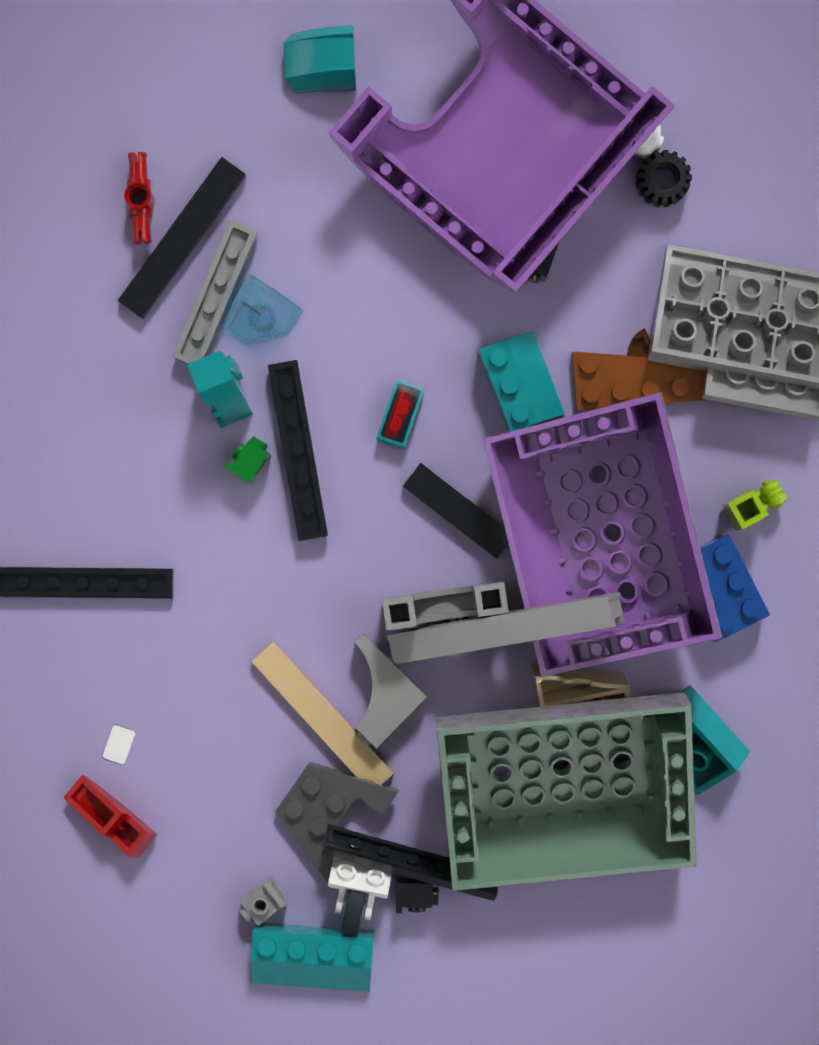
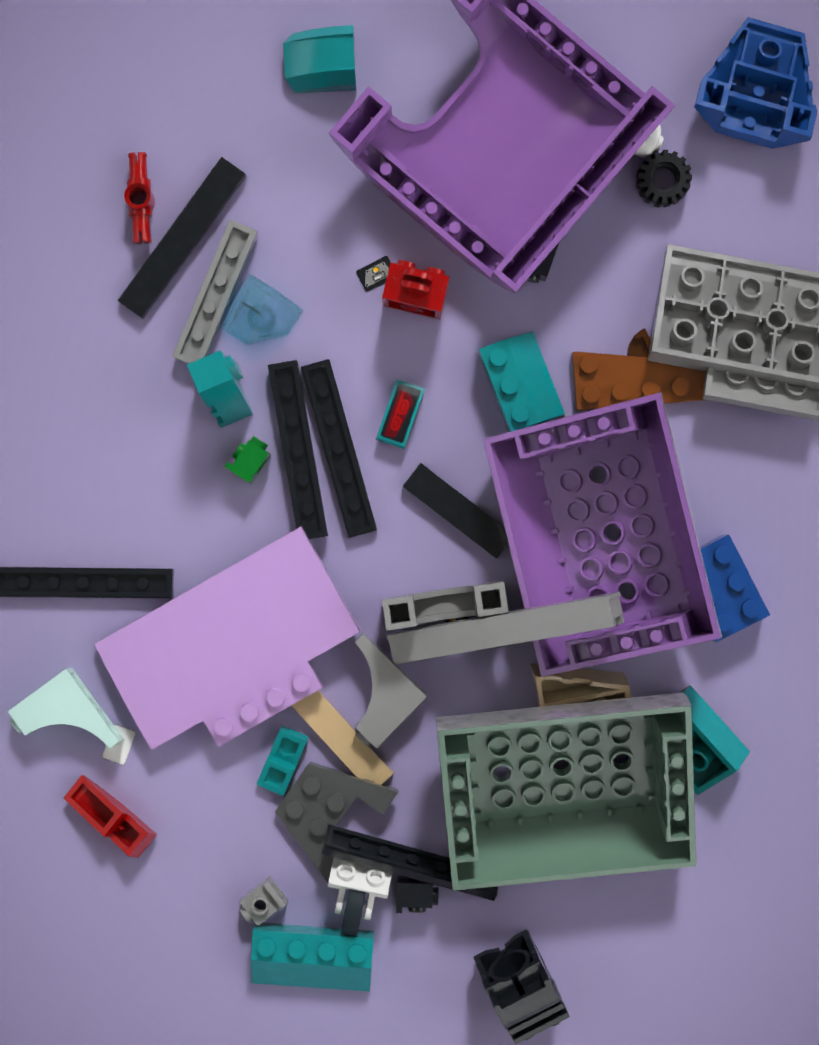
(64, 702): none -> light aqua arch
(231, 645): none -> lavender slope
(282, 760): none -> teal slope
(339, 448): none -> black tile
(374, 273): none -> sticker
(415, 289): none -> red brick
(521, 987): none -> black piece
(752, 505): lime brick -> none
(760, 87): none -> blue wedge

